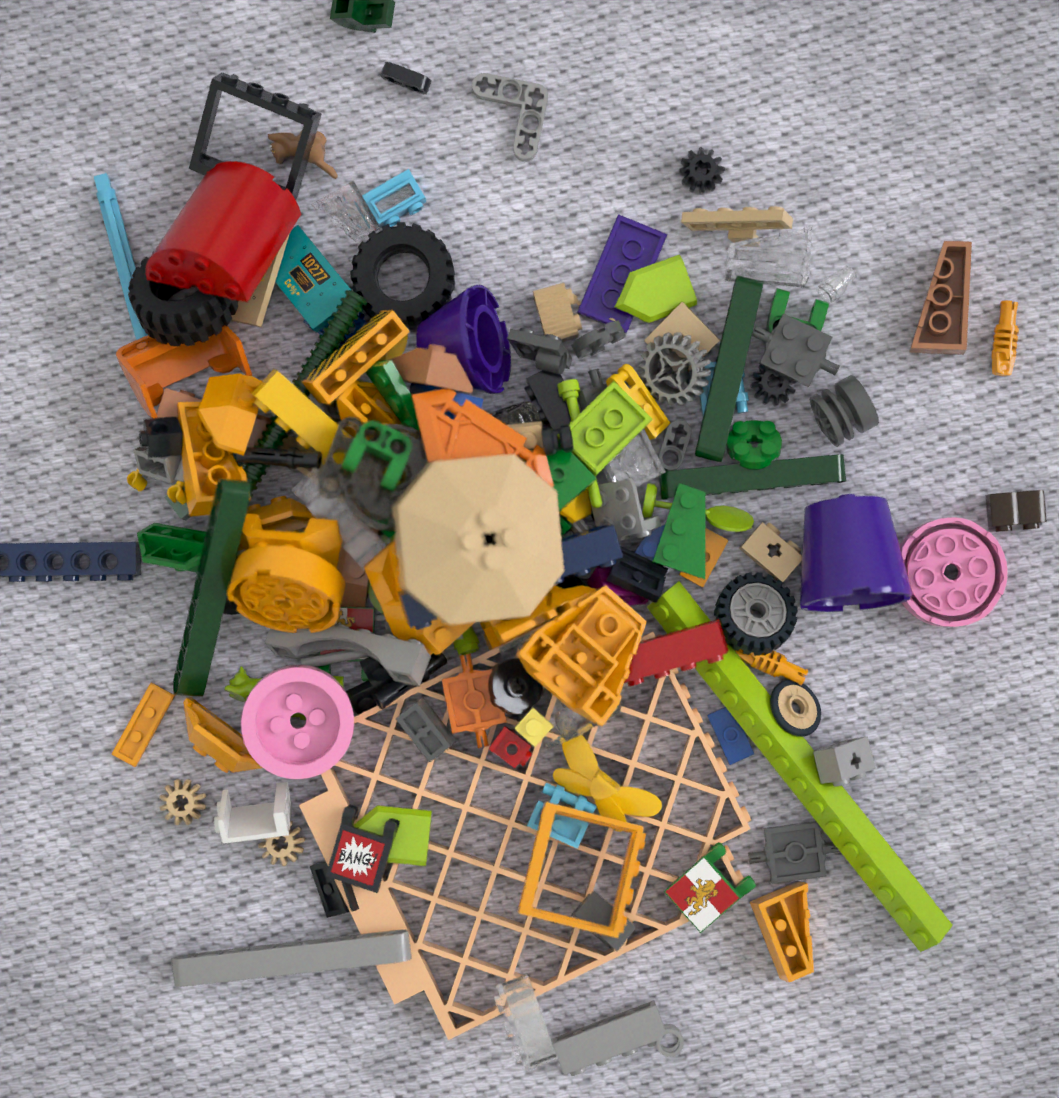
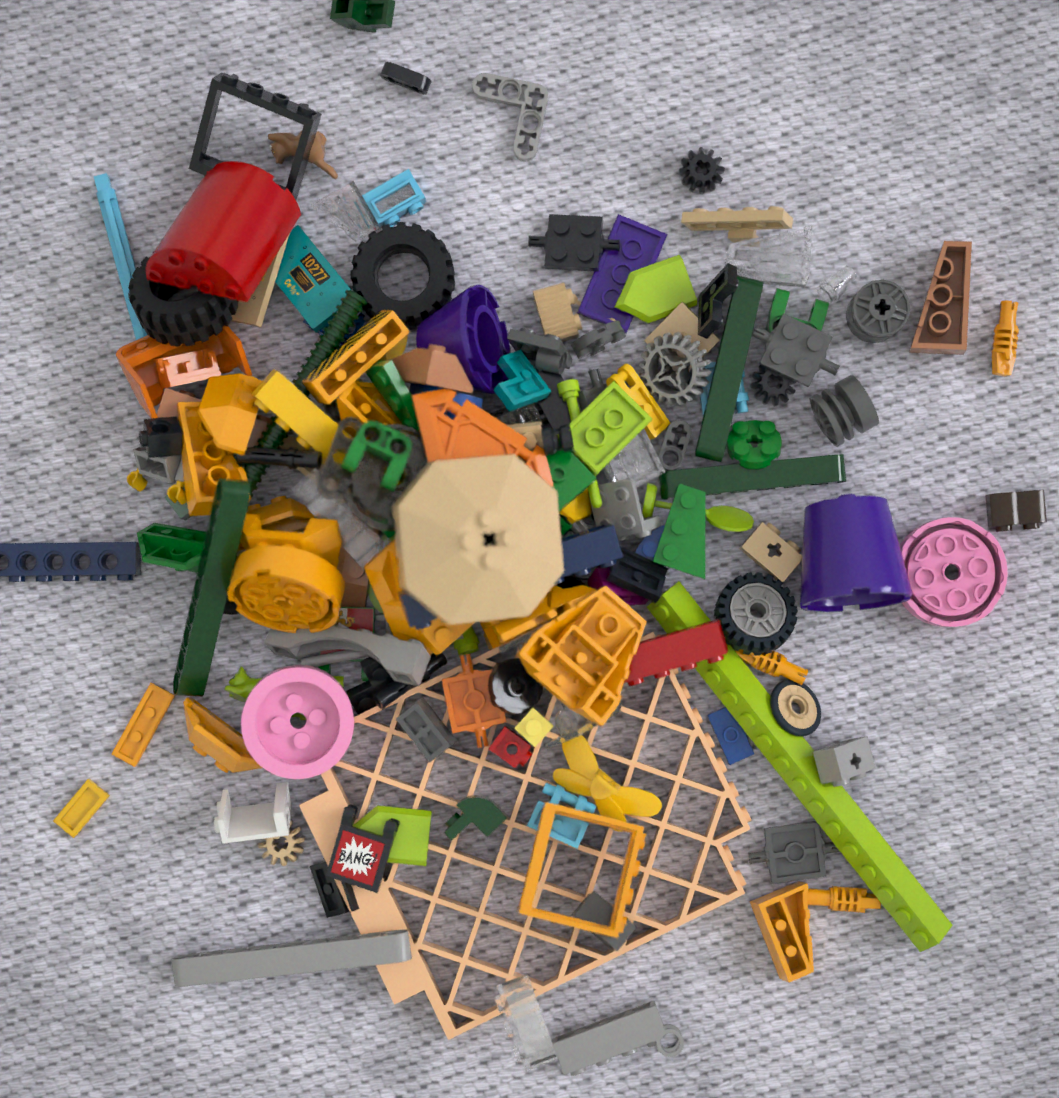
(81, 808): none -> yellow tile
(175, 795): tan gear -> none
(187, 368): none -> hinge
(480, 811): none -> dark green brick
(524, 382): none -> teal plate
(574, 242): none -> black plate
(704, 891): flag -> none
(712, 298): none -> black plate
(713, 549): light orange plate -> none
(843, 899): none -> light orange hinge
(865, 319): none -> dark grey wheel

